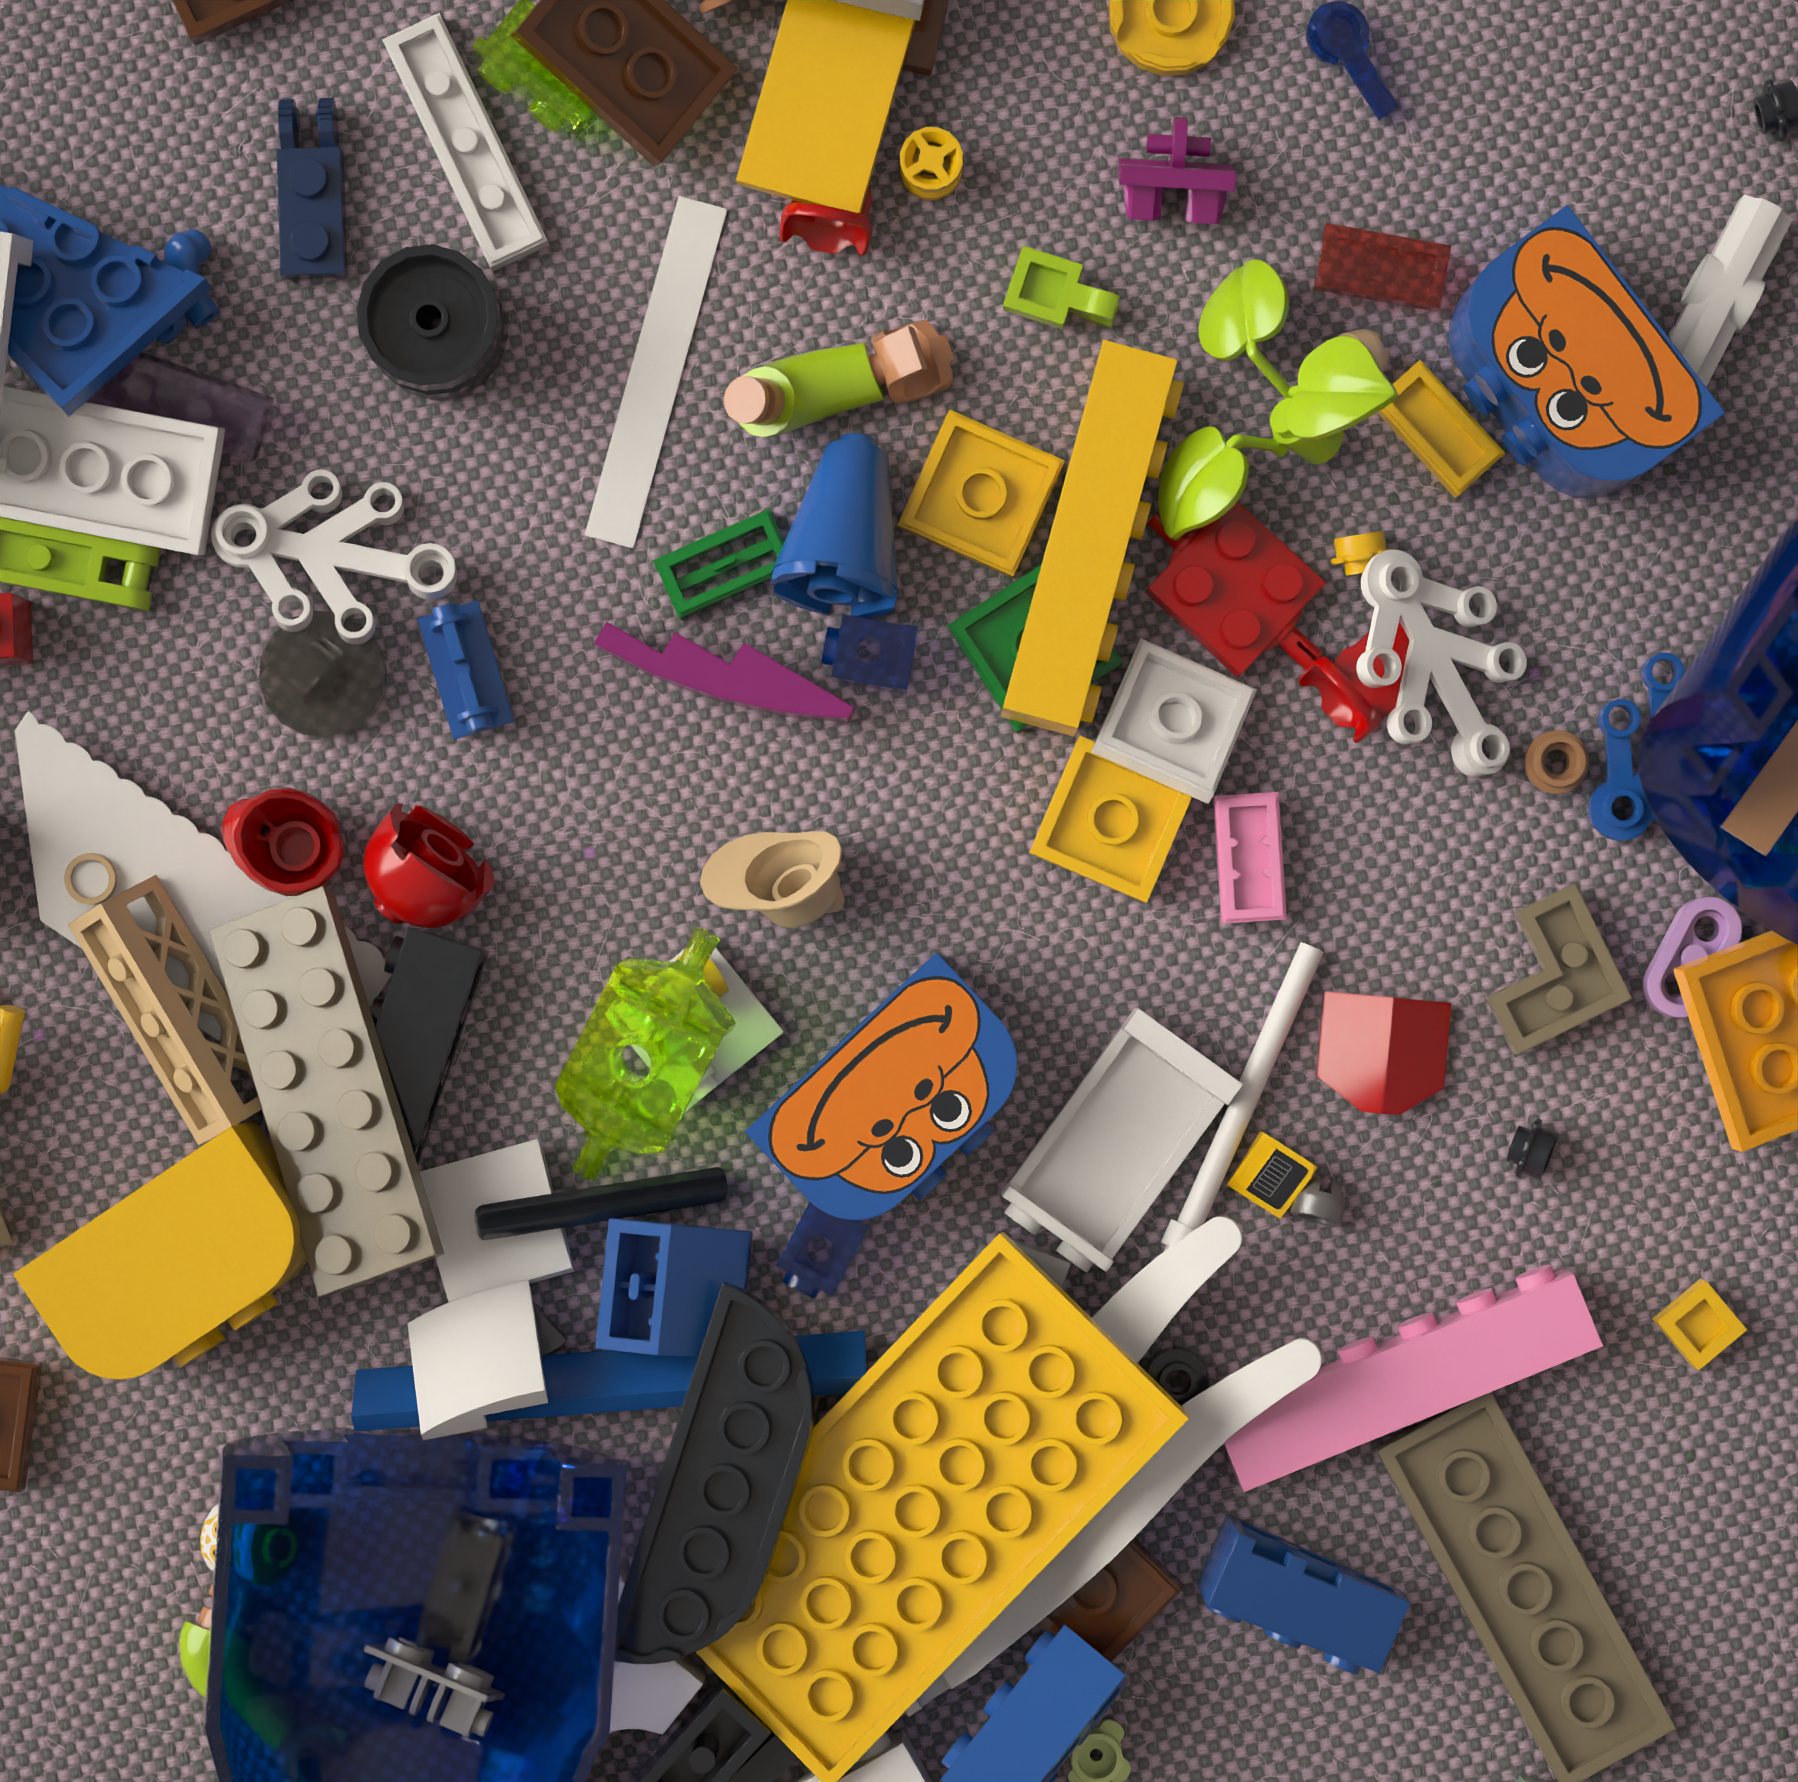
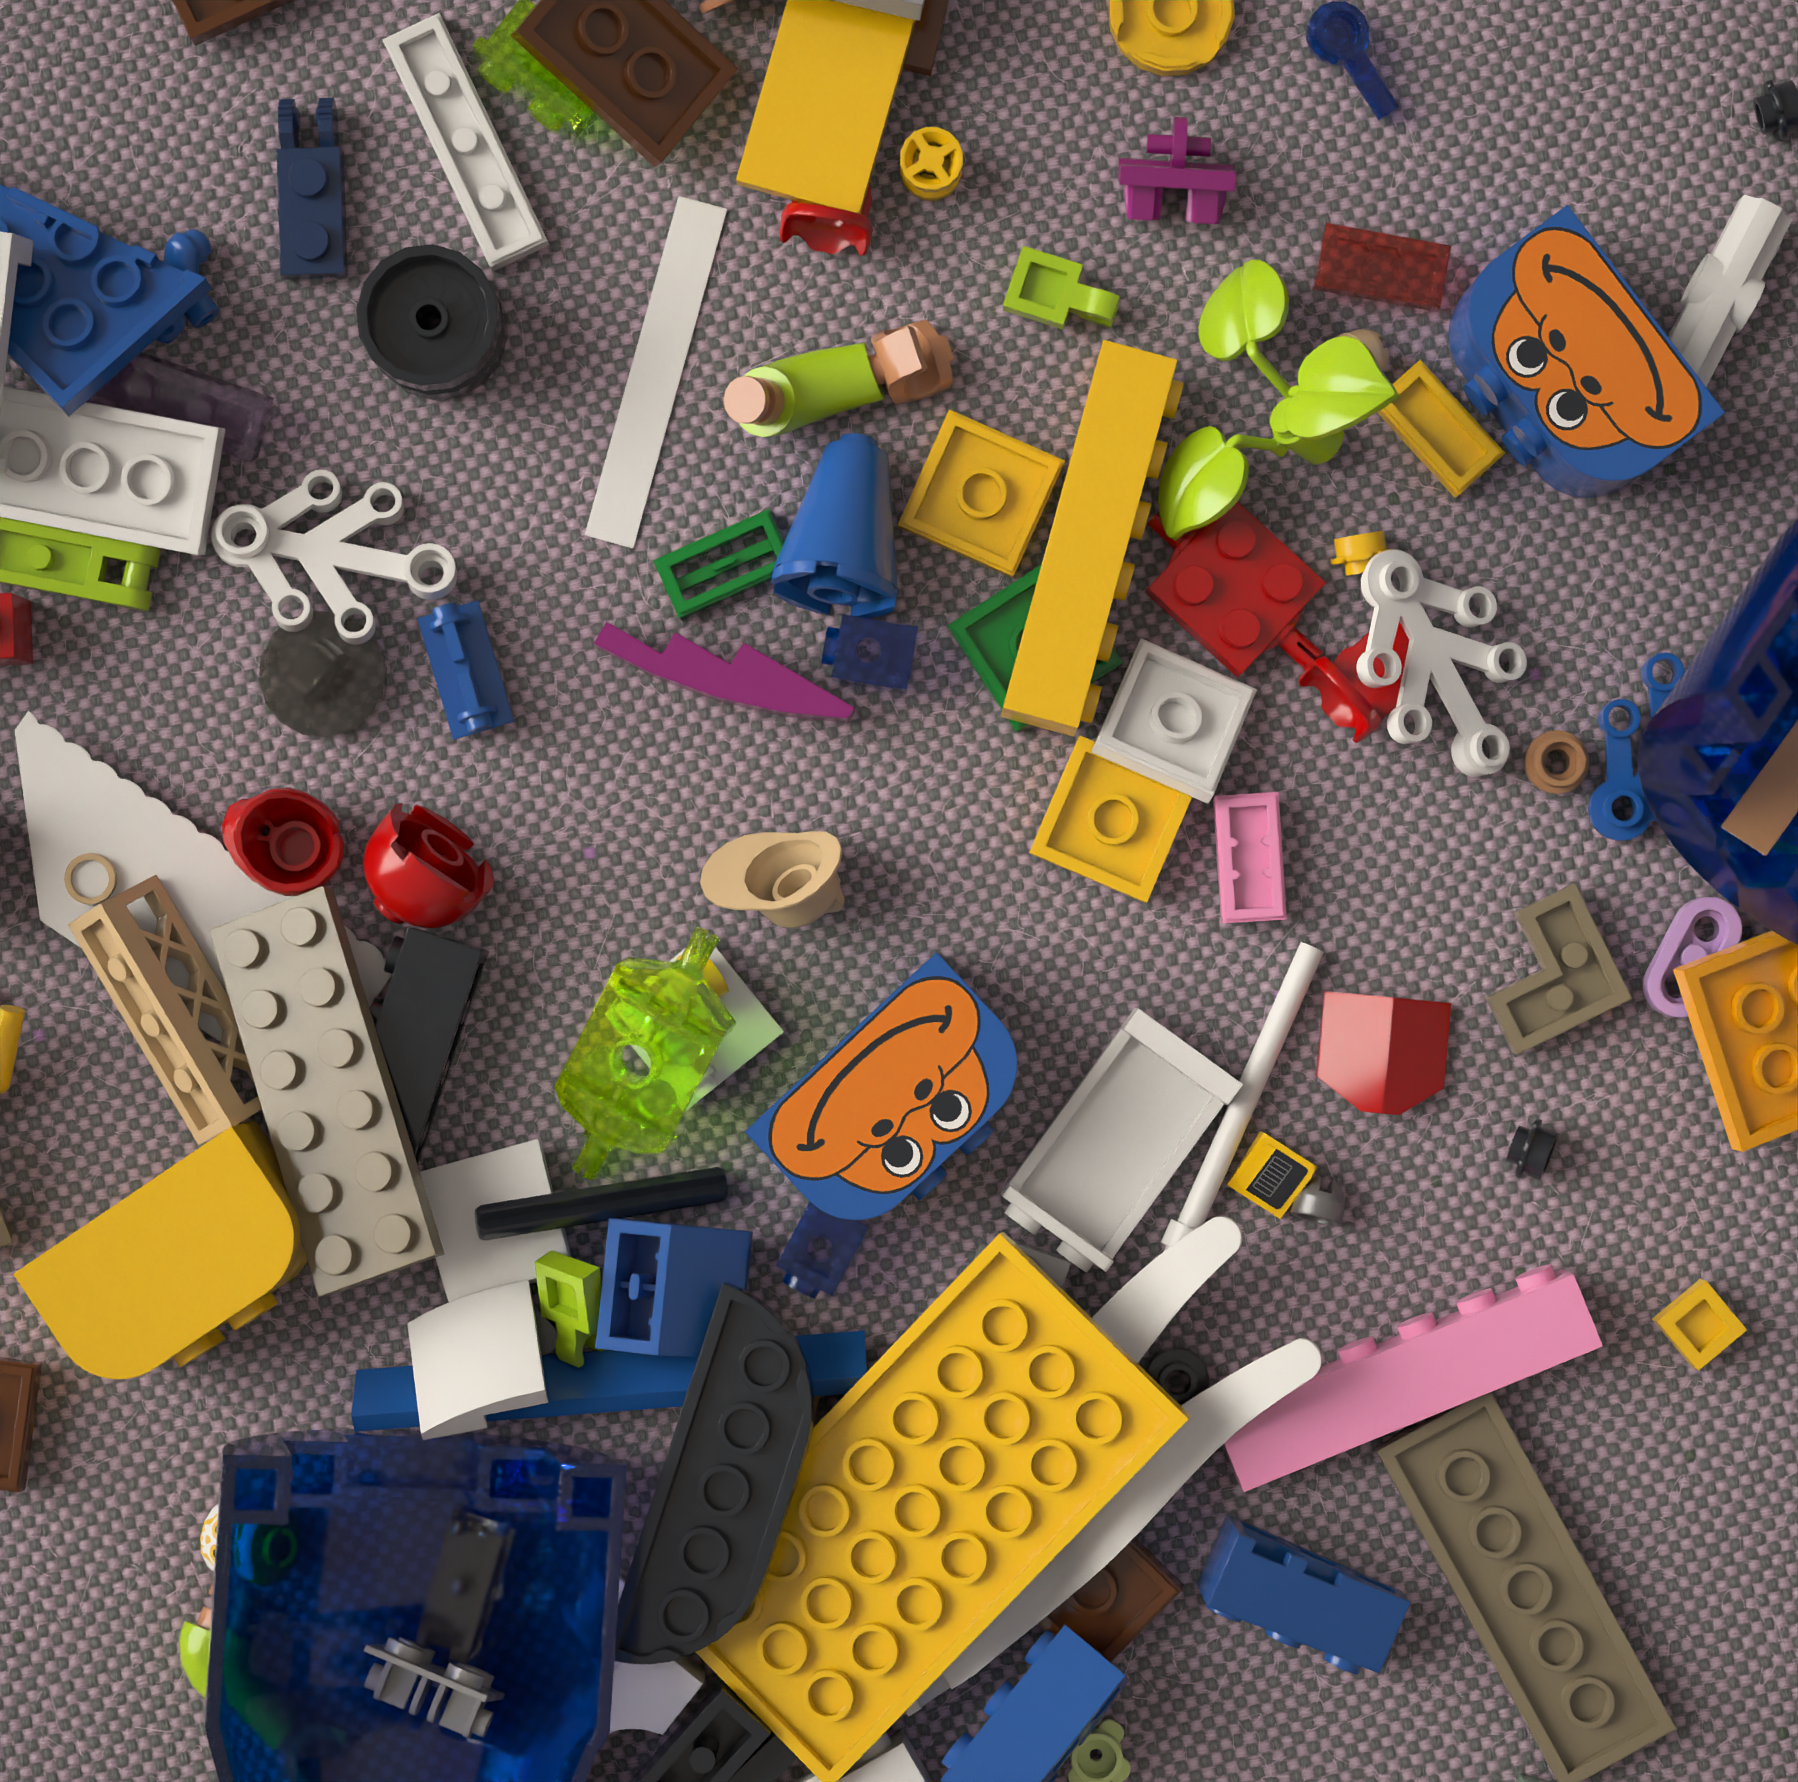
(571, 1298): none -> lime plate

